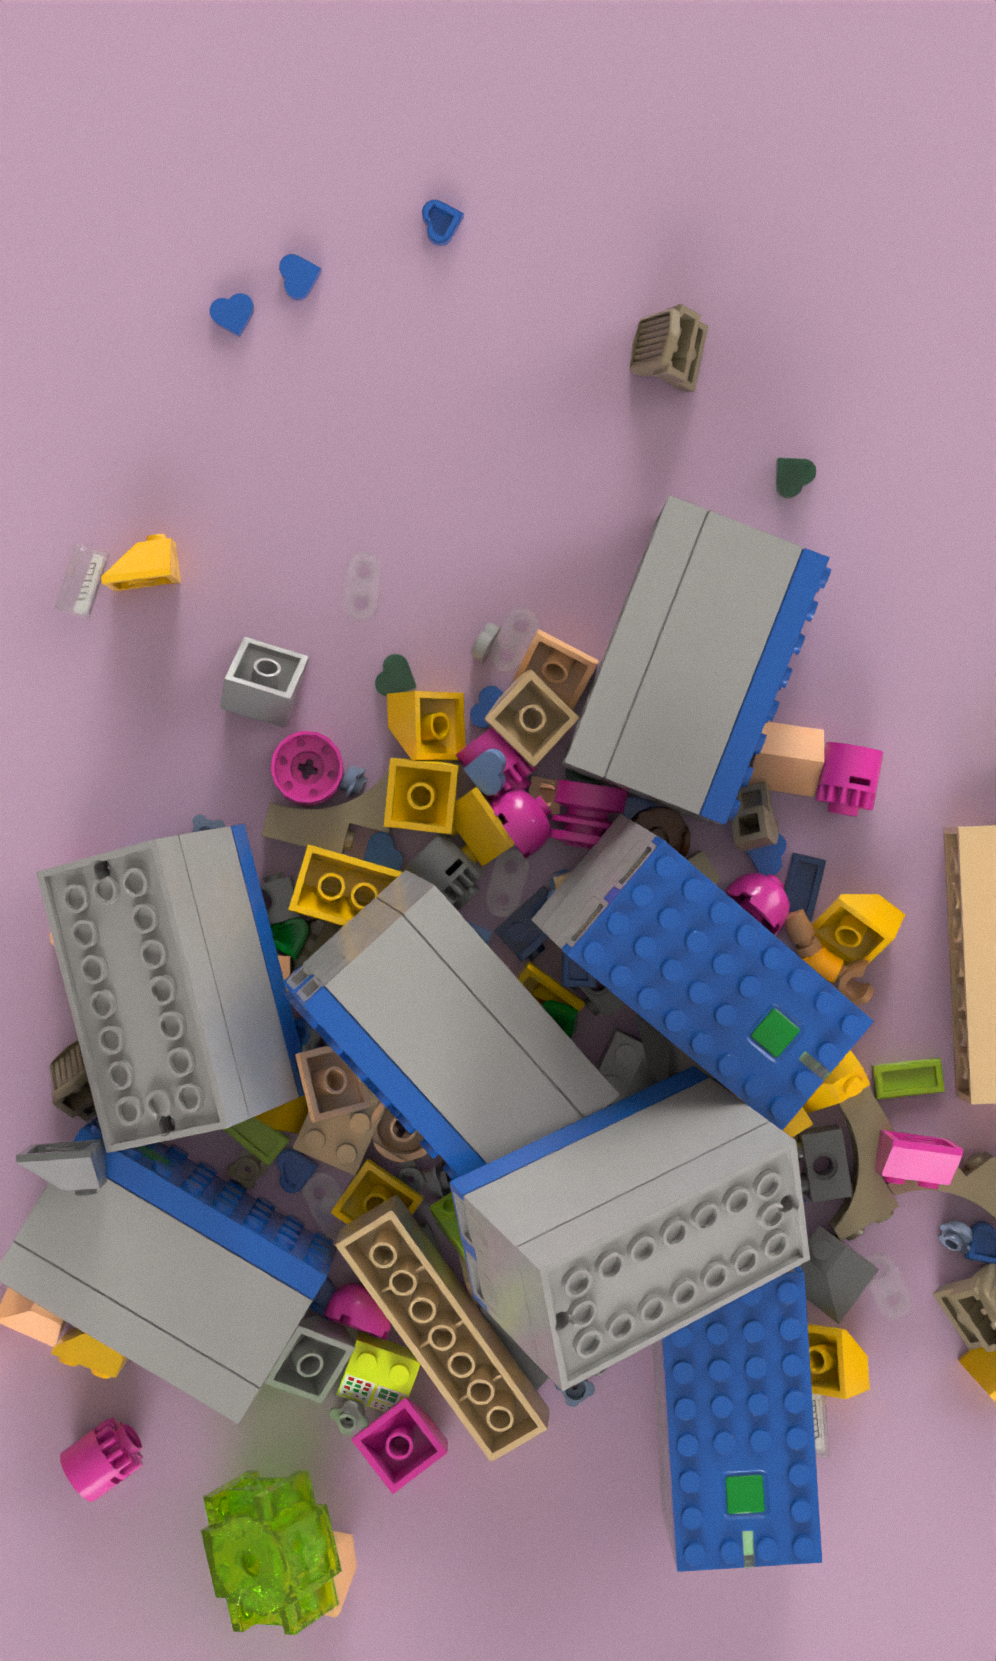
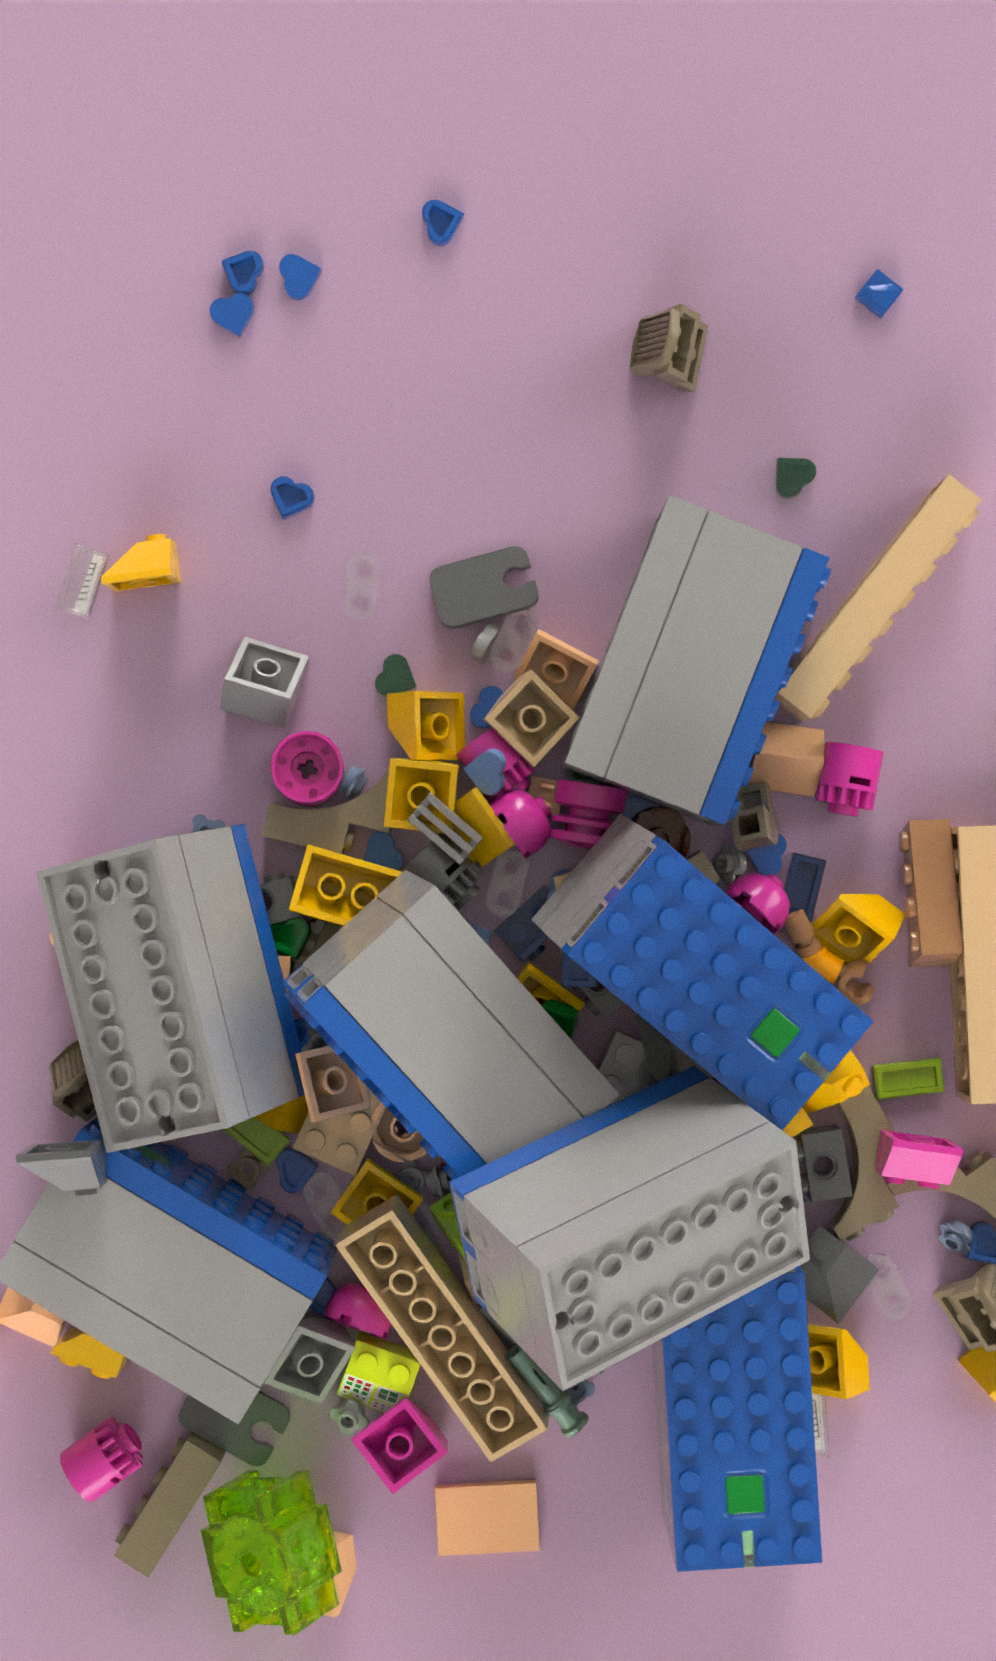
(169, 1504): none -> dark tan brick
(232, 1436): none -> dark grey piece
(243, 271): none -> blue tile
(291, 497): none -> blue tile
(437, 839): none -> light grey tile
(476, 591): none -> dark grey piece
(487, 1517): none -> light nougat tile
(556, 1402): none -> sand green pin
(730, 864): none -> light grey plate
(876, 597): none -> tan brick
(879, 293): none -> blue tile
(930, 893): none -> medium nougat wedge

